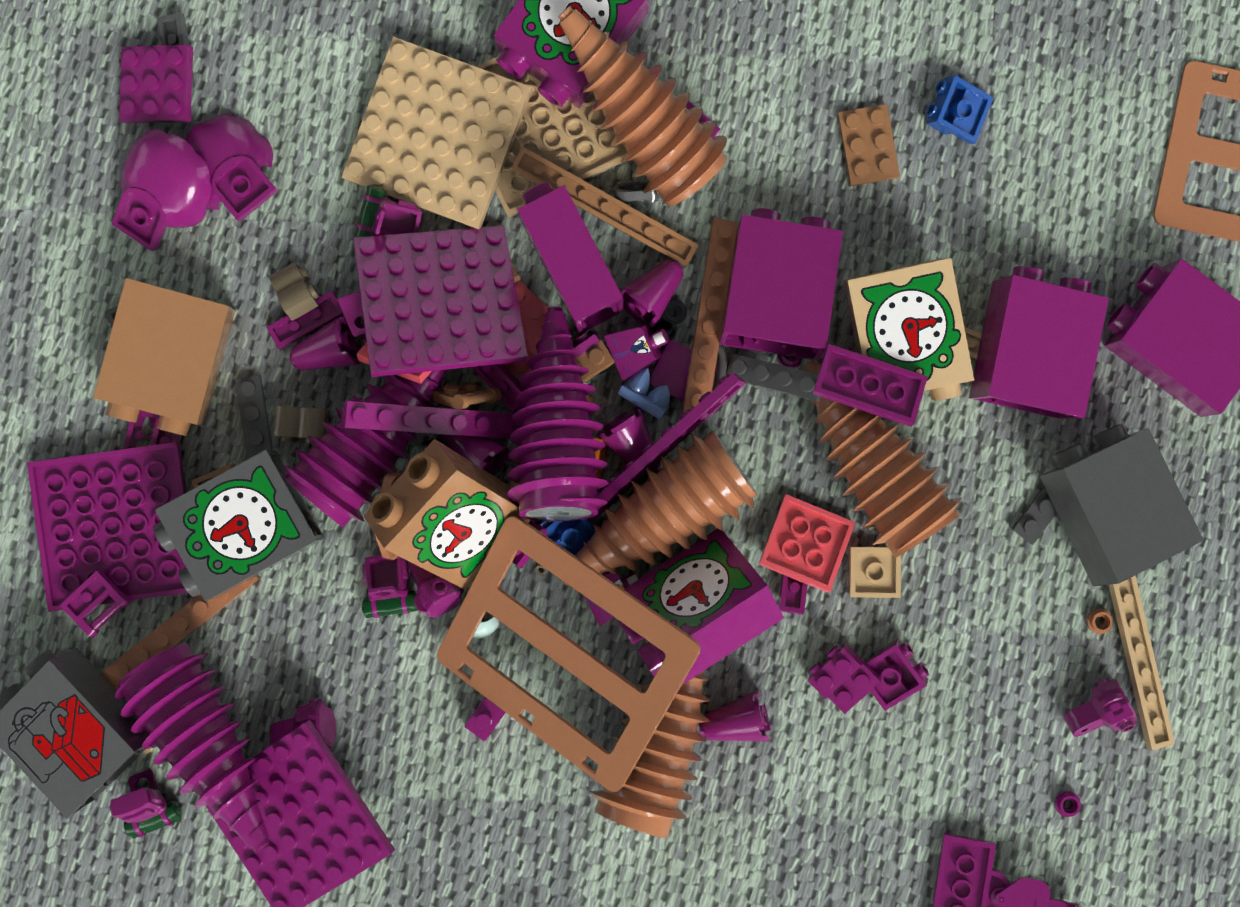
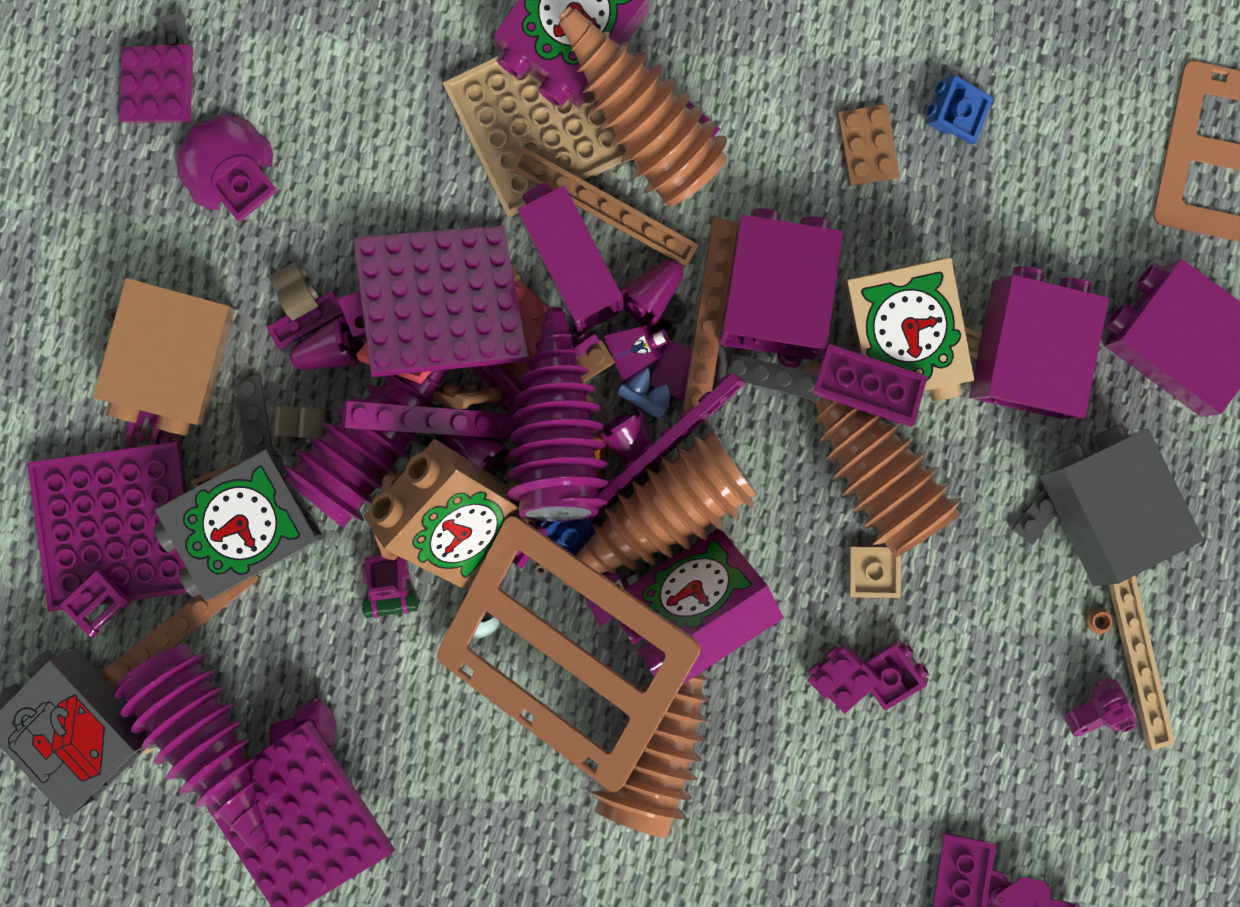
(144, 808): magenta piece -> none
(161, 188): magenta animal -> none
(384, 216): magenta piece -> none
(434, 594): magenta piece -> none
(437, 132): tan plate -> none
(484, 719): magenta torso -> none
(633, 192): dark grey plate -> none
(738, 721): magenta cone -> none
(792, 596): magenta plate -> none
(806, 543): coral plate -> none
(1075, 804): magenta plate -> none

